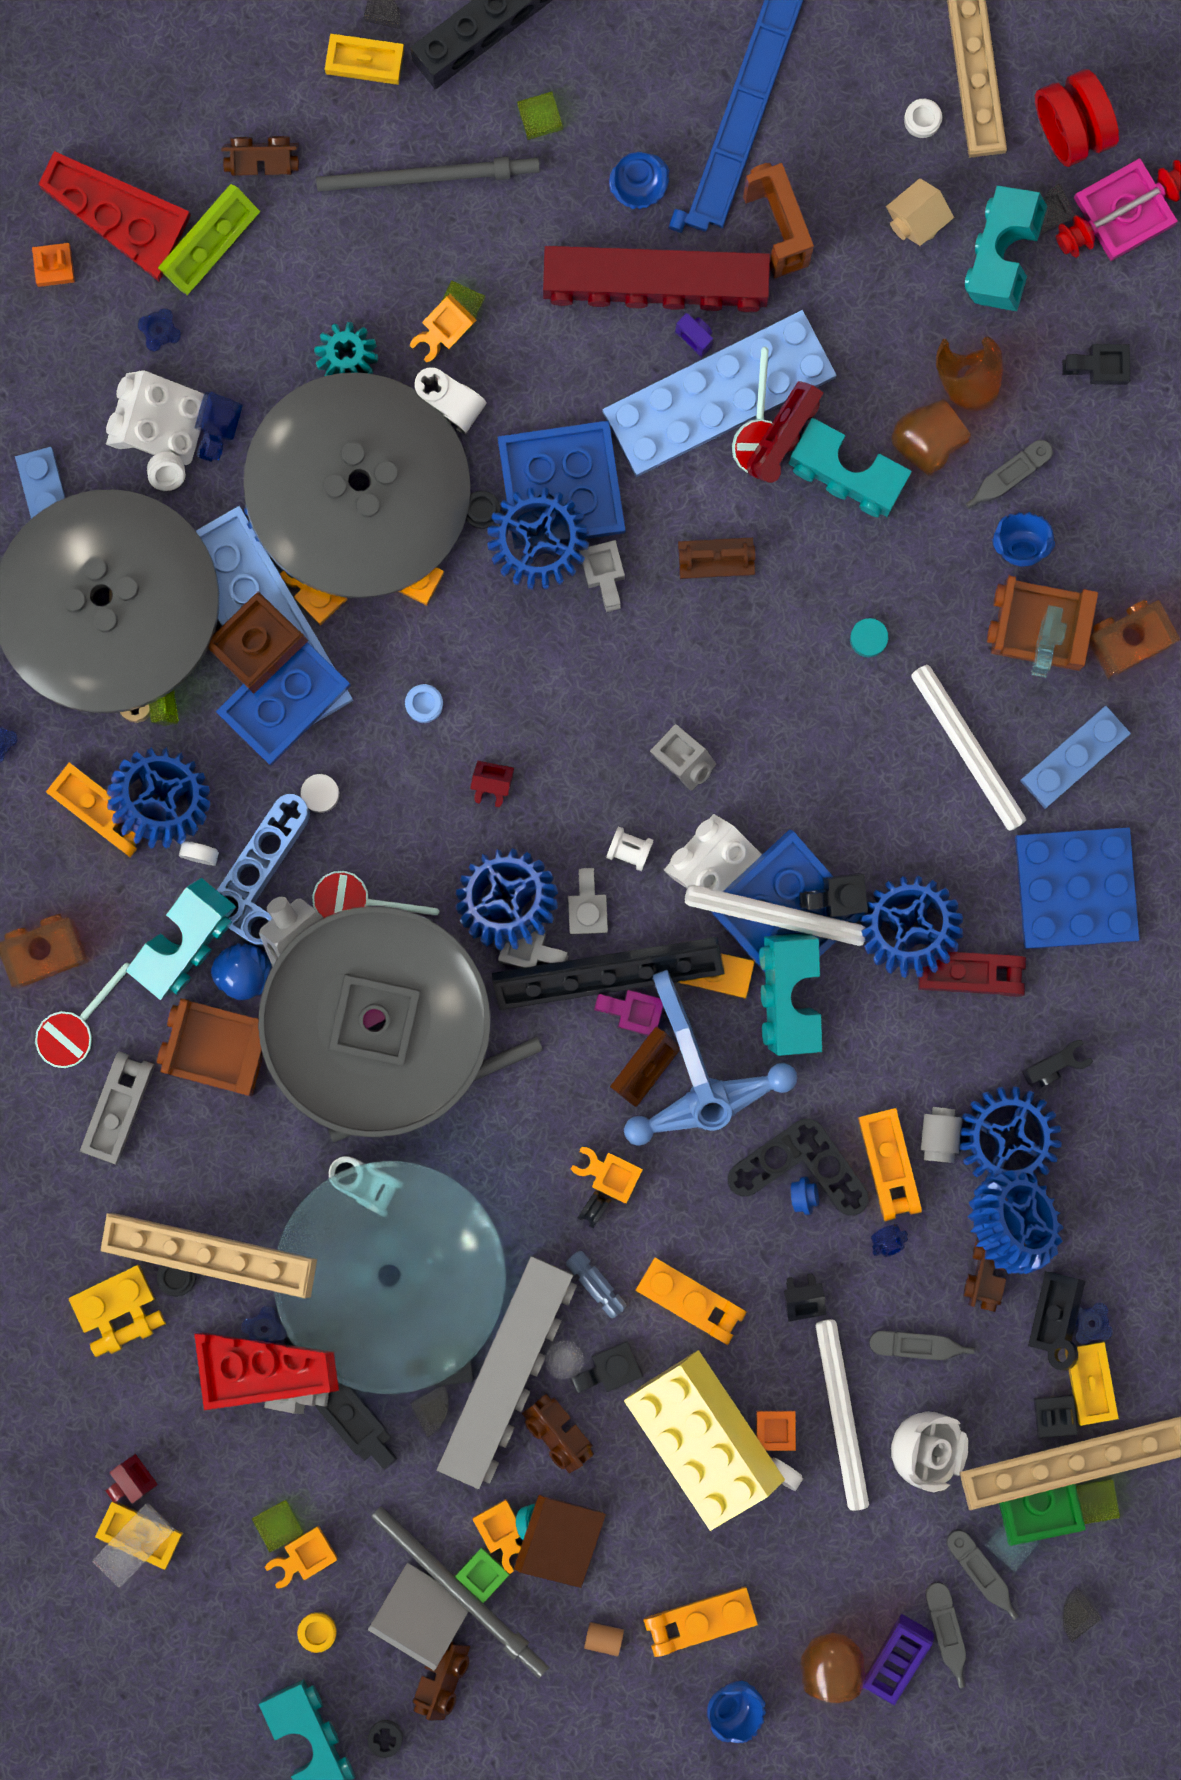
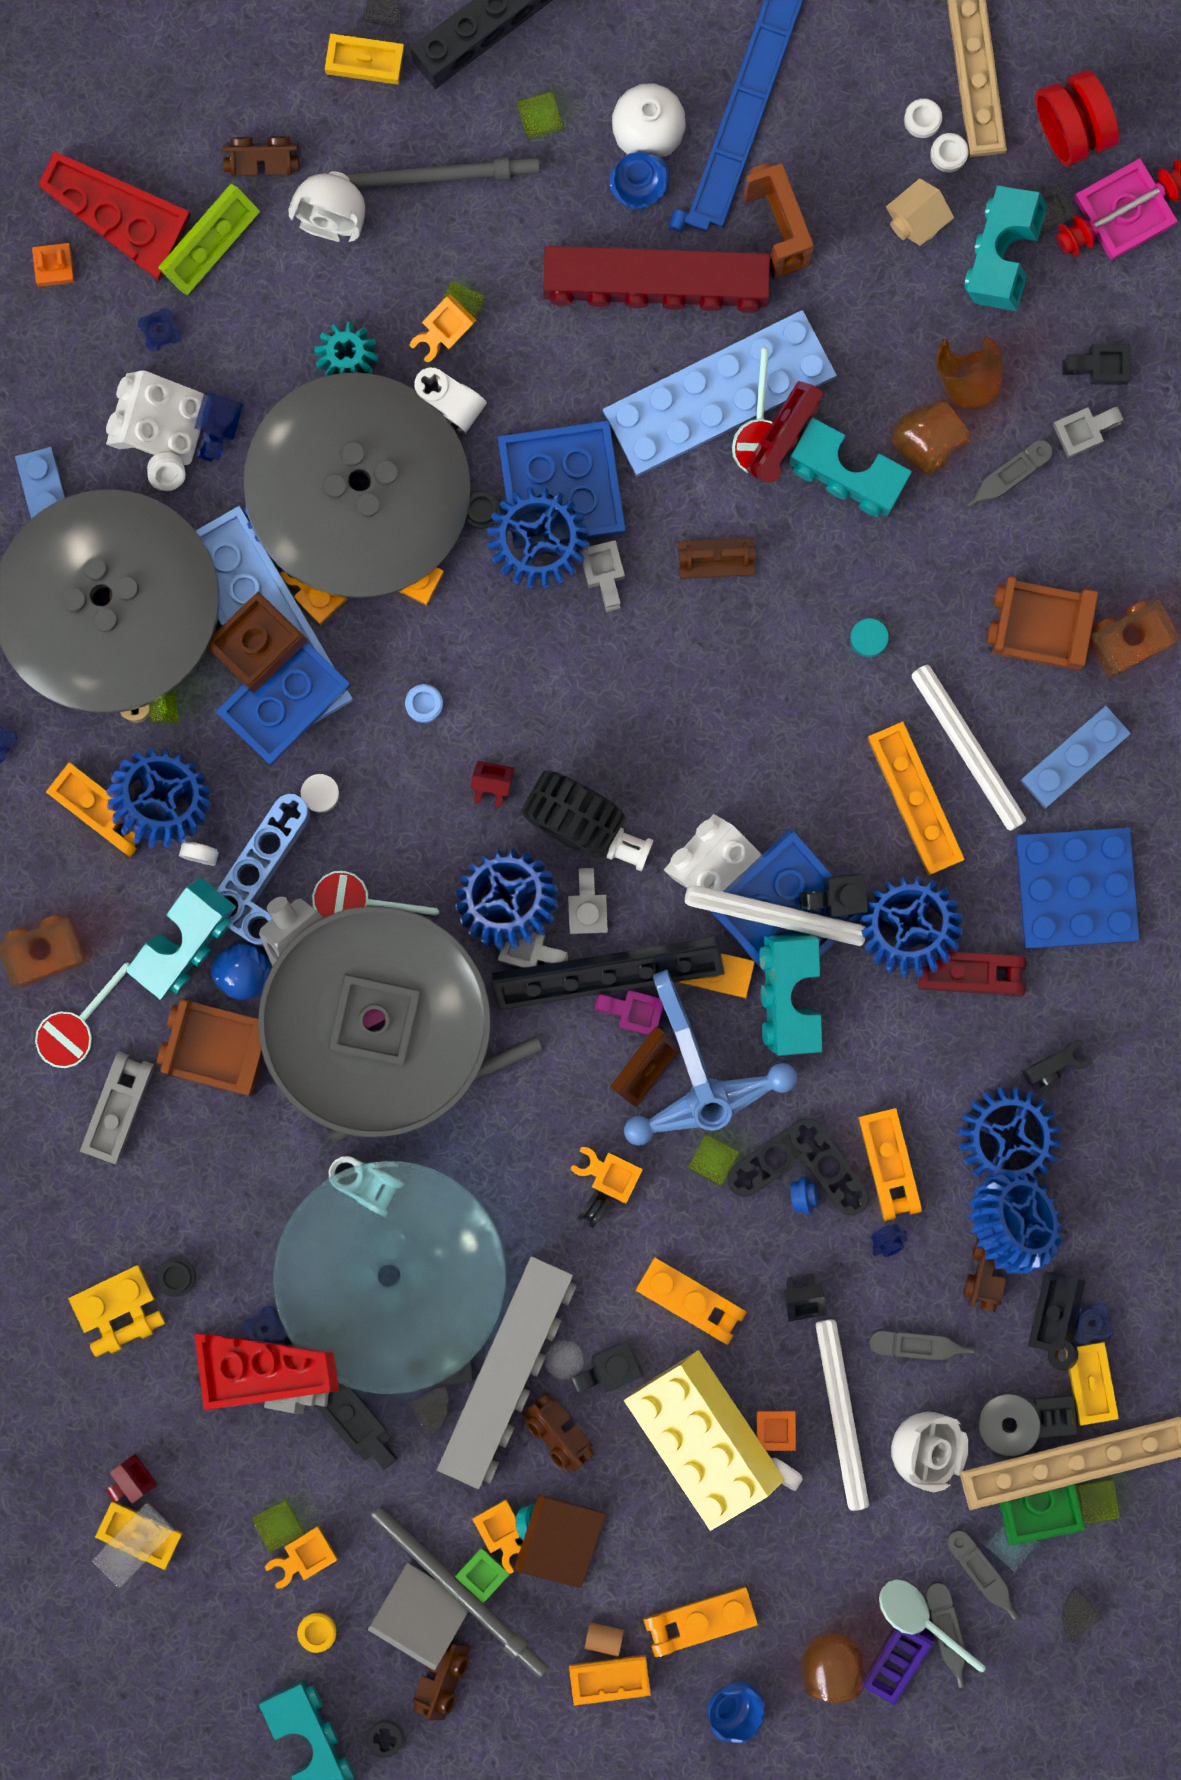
(209, 1255): tan tile -> none
(329, 206): none -> white cylinder
(573, 814): none -> black tyre
(596, 1284): sand blue axle -> none
(609, 1680): none -> light orange plate
(648, 120): none -> white cylinder
(684, 757): light grey bracket -> none
(695, 334): dark purple plate -> none
(713, 1159): none -> clear neon green tile
(909, 1613): none -> light aqua piece
(915, 798): none -> light orange plate
(941, 1135): light grey brick -> none
(949, 152): none -> white tile
(998, 1436): none -> dark grey piece
(1023, 539): blue hair -> none
(1051, 633): clear light blue plate -> none
(1083, 431): none -> light grey plate

